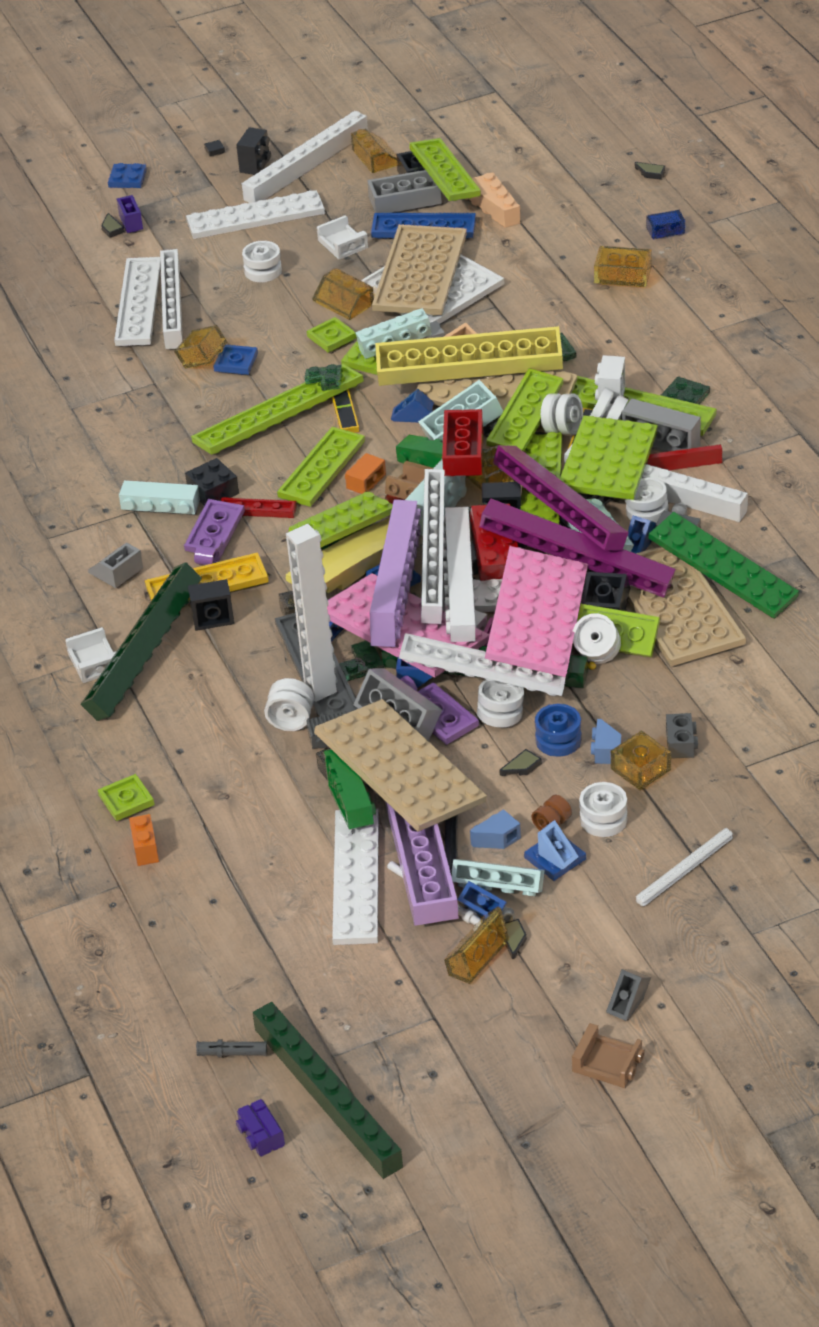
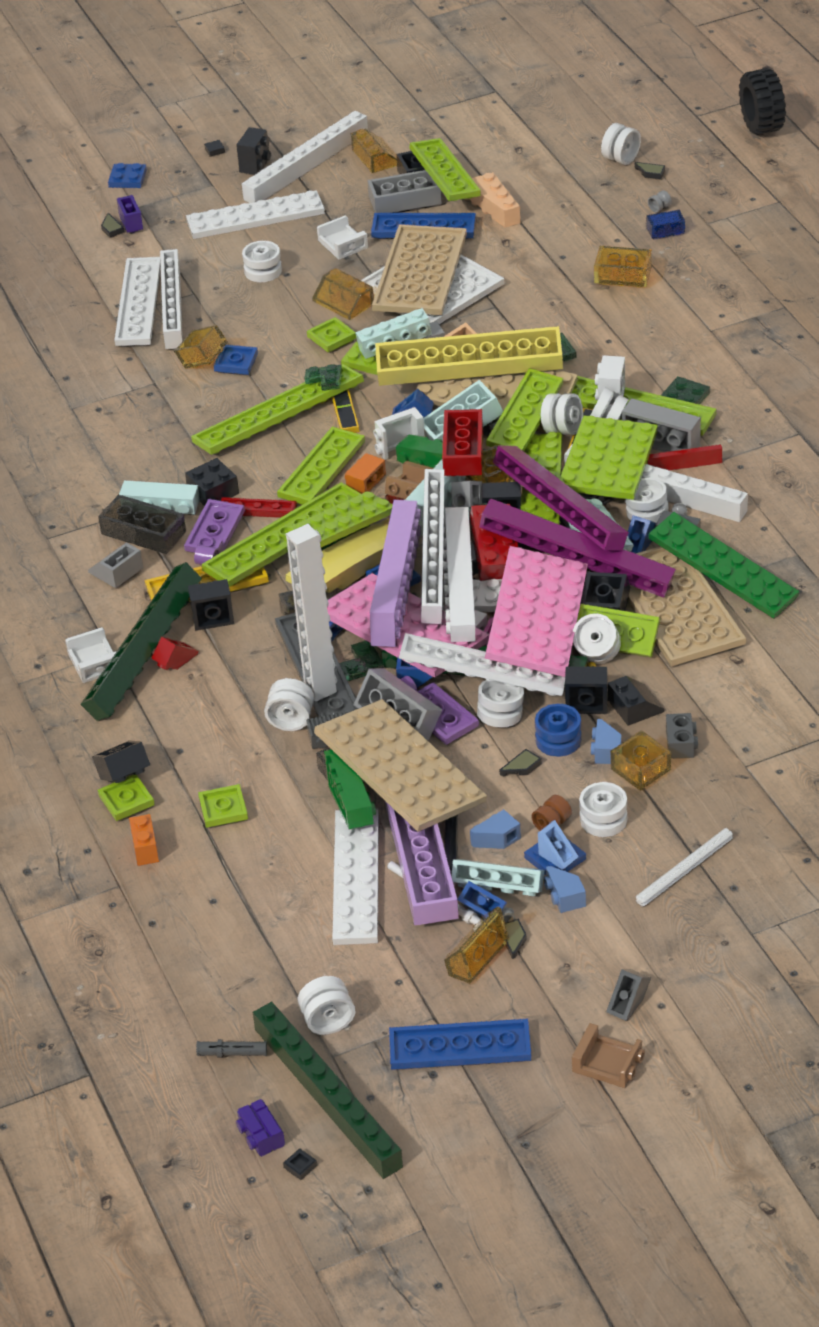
(121, 761): none -> black brick
(142, 524): none -> clear smoke brick
(173, 653): none -> red slope
(222, 805): none -> lime plate
(271, 540): none -> lime plate
(300, 1164): none -> black tile
(326, 1005): none -> white wheel
(394, 428): none -> white panel
(459, 1044): none -> blue plate
(466, 493): none -> light grey brick
(565, 889): none -> medium blue slope
(587, 689): none -> black brick
(621, 143): none -> white wheel
(632, 700): none -> black slope
(659, 201): none -> light grey wheel
(762, 101): none -> black tyre

